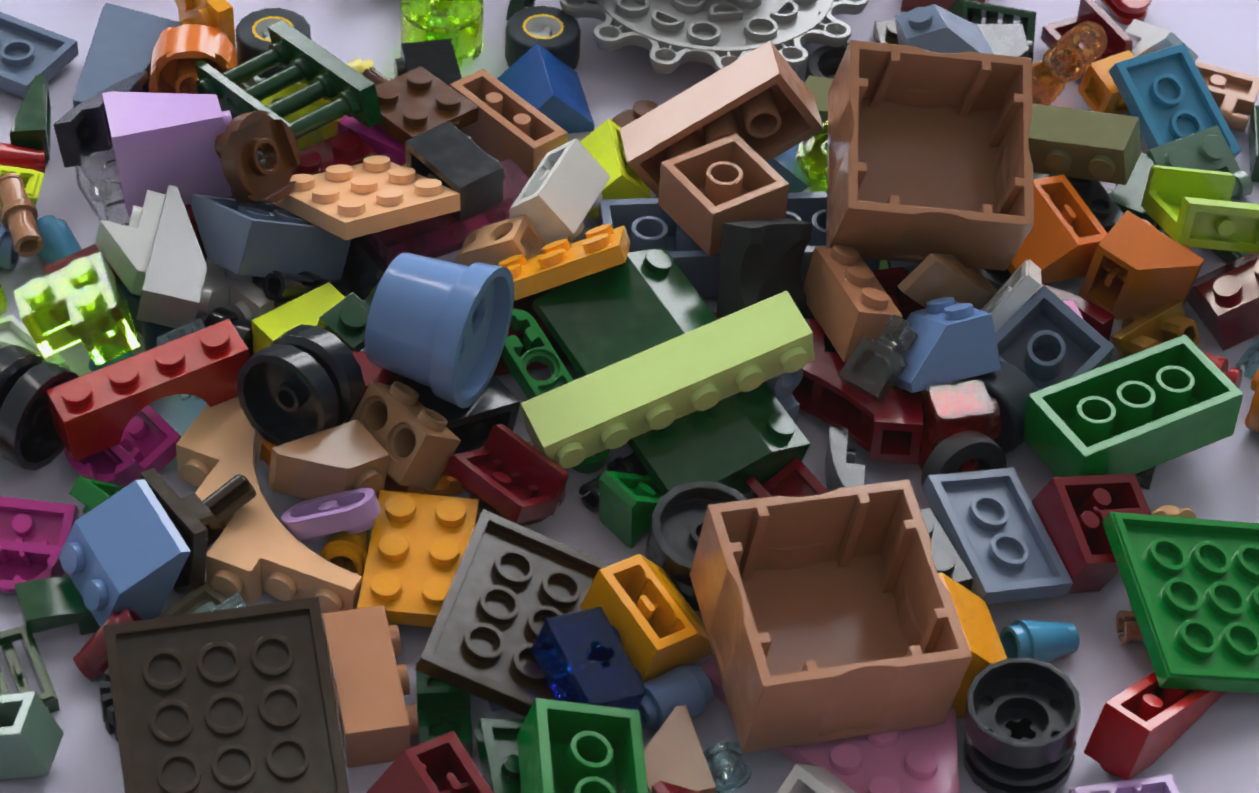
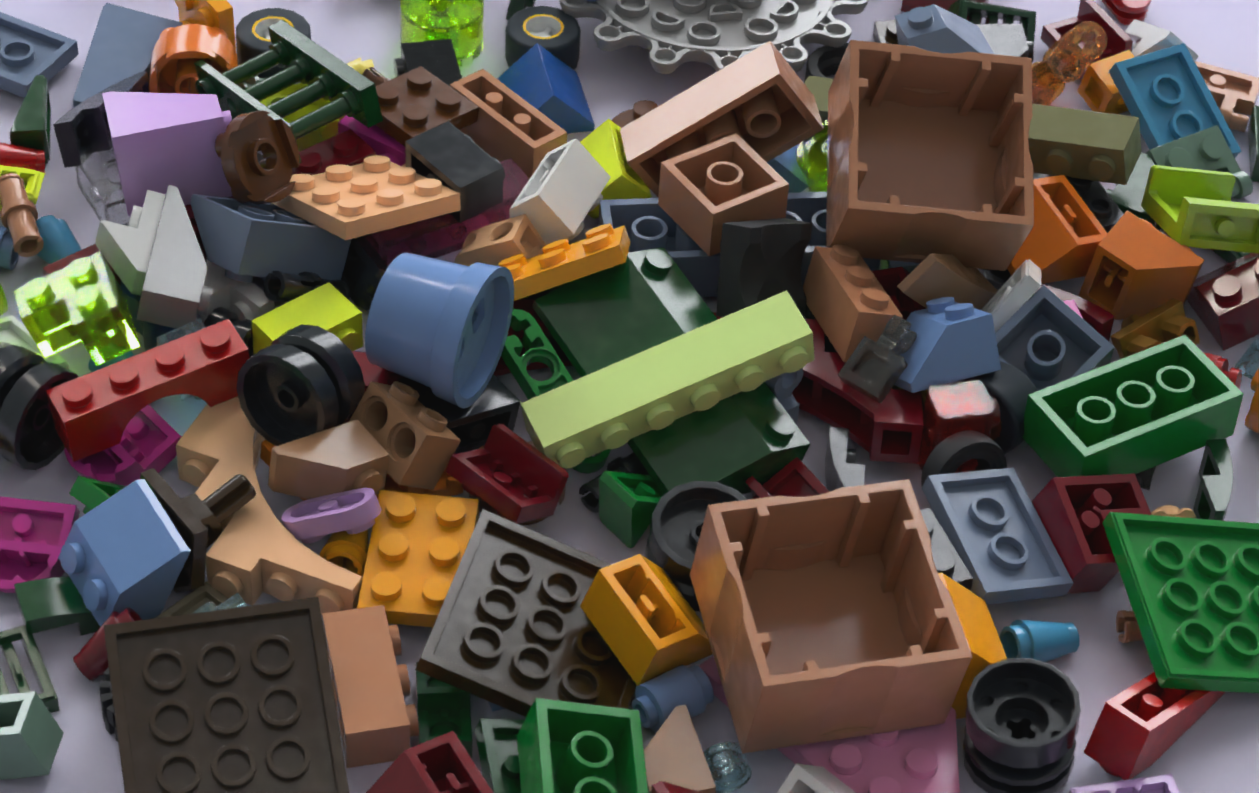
(349, 320): dark green plate -> none
(587, 662): clear blue brick -> none
(1215, 482): none -> dark green slope

